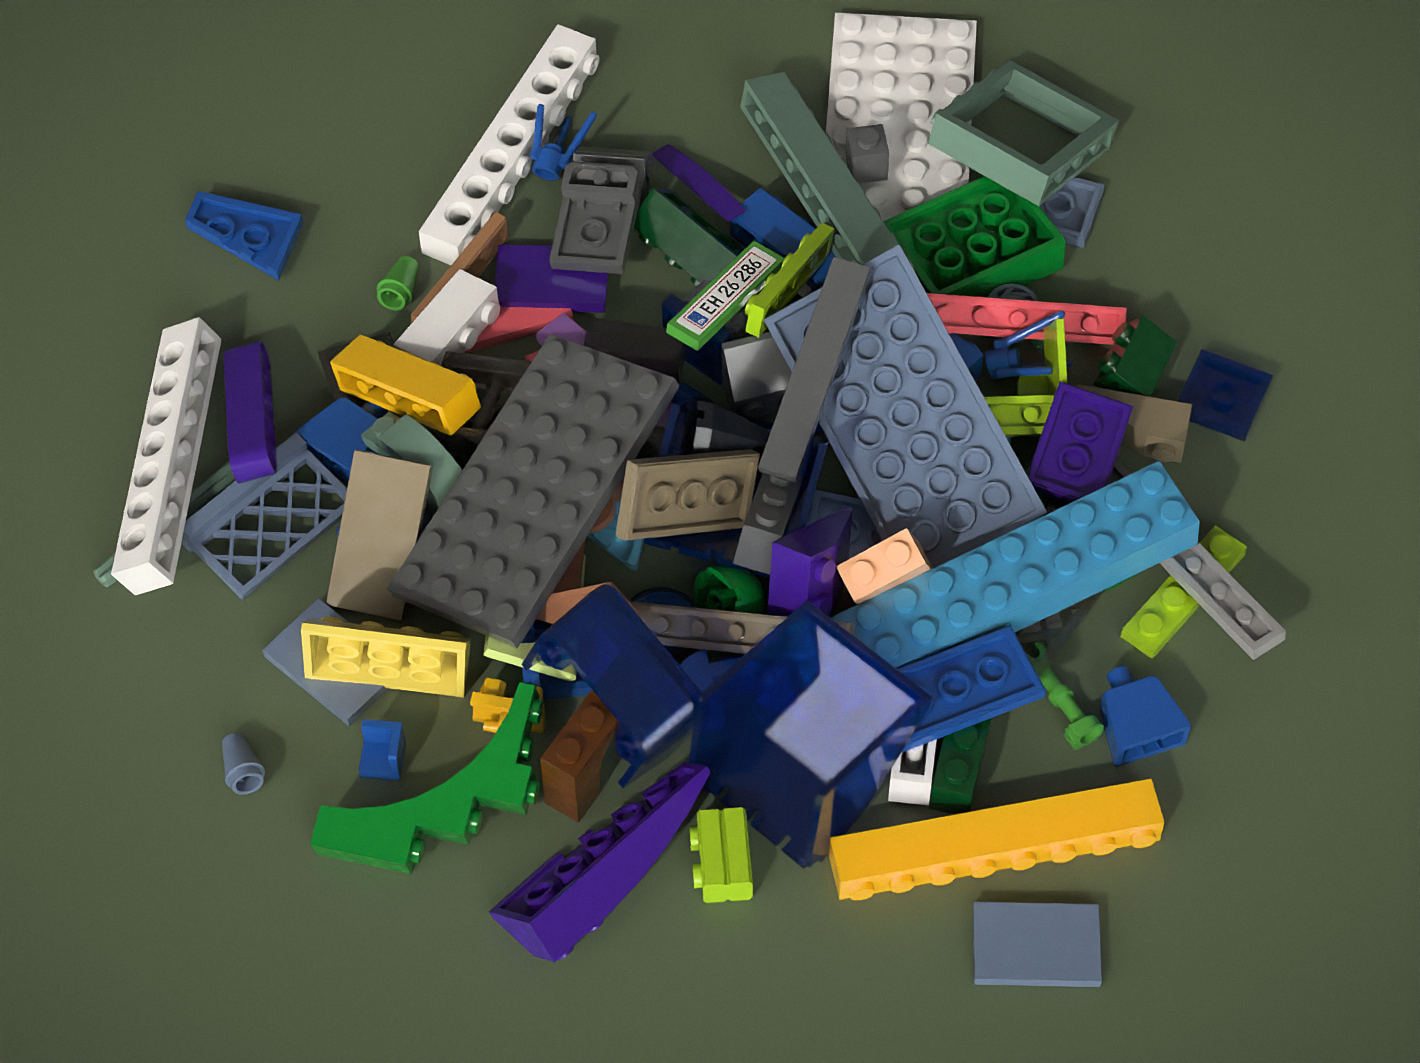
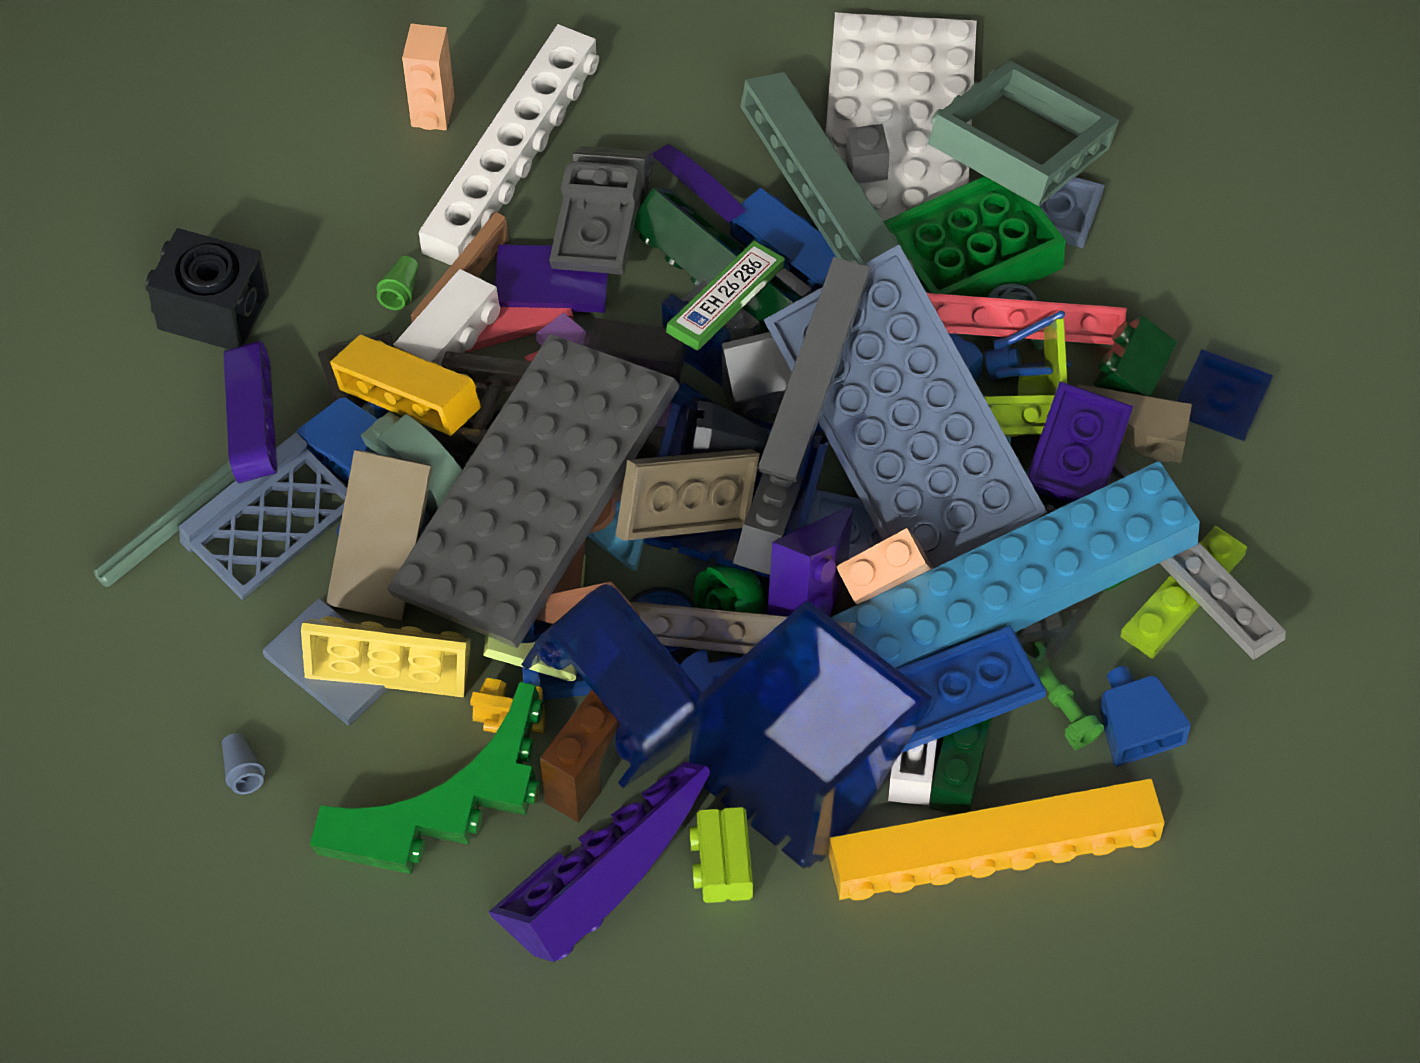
(166, 457): white brick -> none
(207, 289): none -> black brick
(247, 230): blue wing -> none
(382, 750): blue panel -> none
(428, 76): none -> light nougat brick
(551, 158): blue plant -> none
(792, 276): lime plate -> none
(1036, 944): sand blue tile -> none

